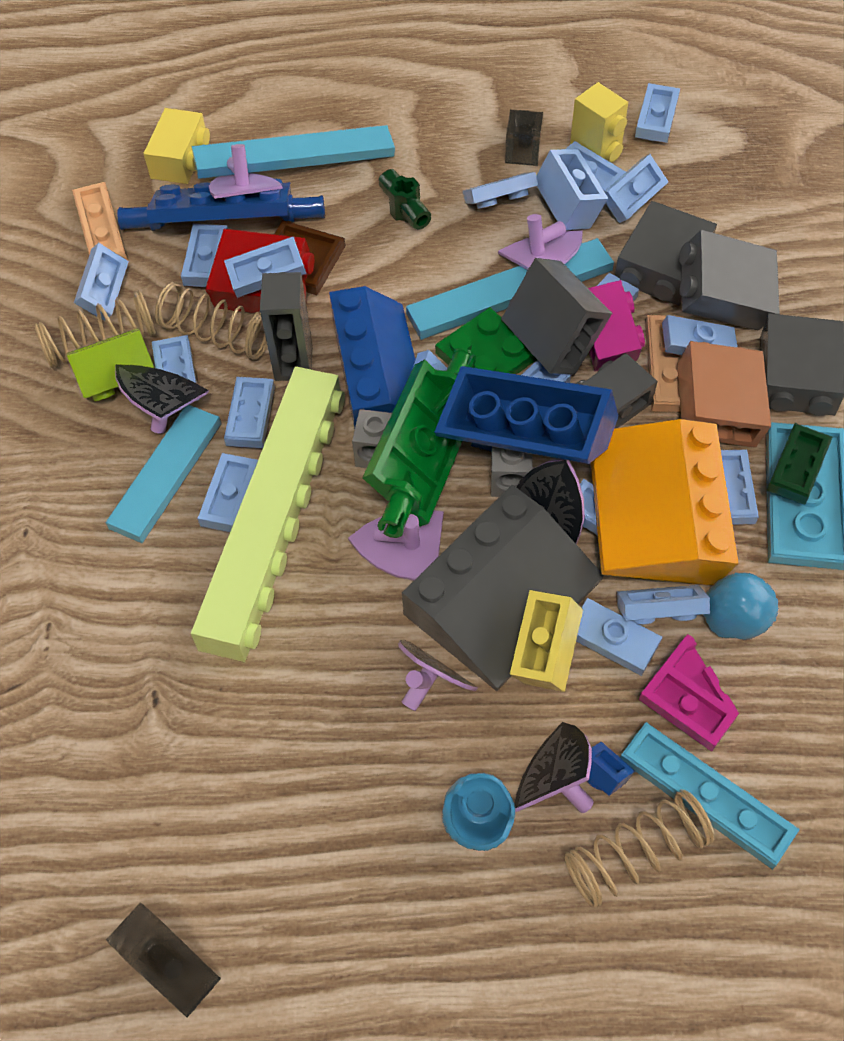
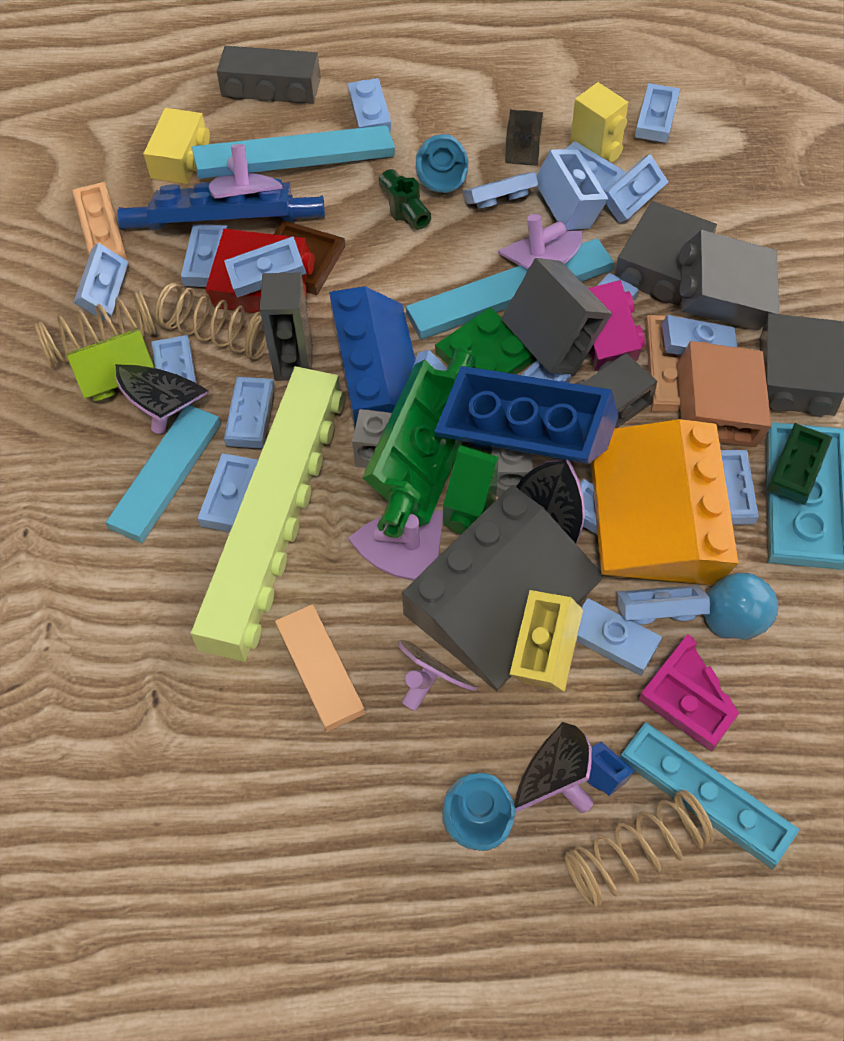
(163, 959): clear smoke slope -> none
(269, 74): none -> dark grey brick
(320, 668): none -> light nougat tile
(369, 104): none -> light blue plate
(442, 163): none -> dark azure hair
(470, 488): none -> green slope

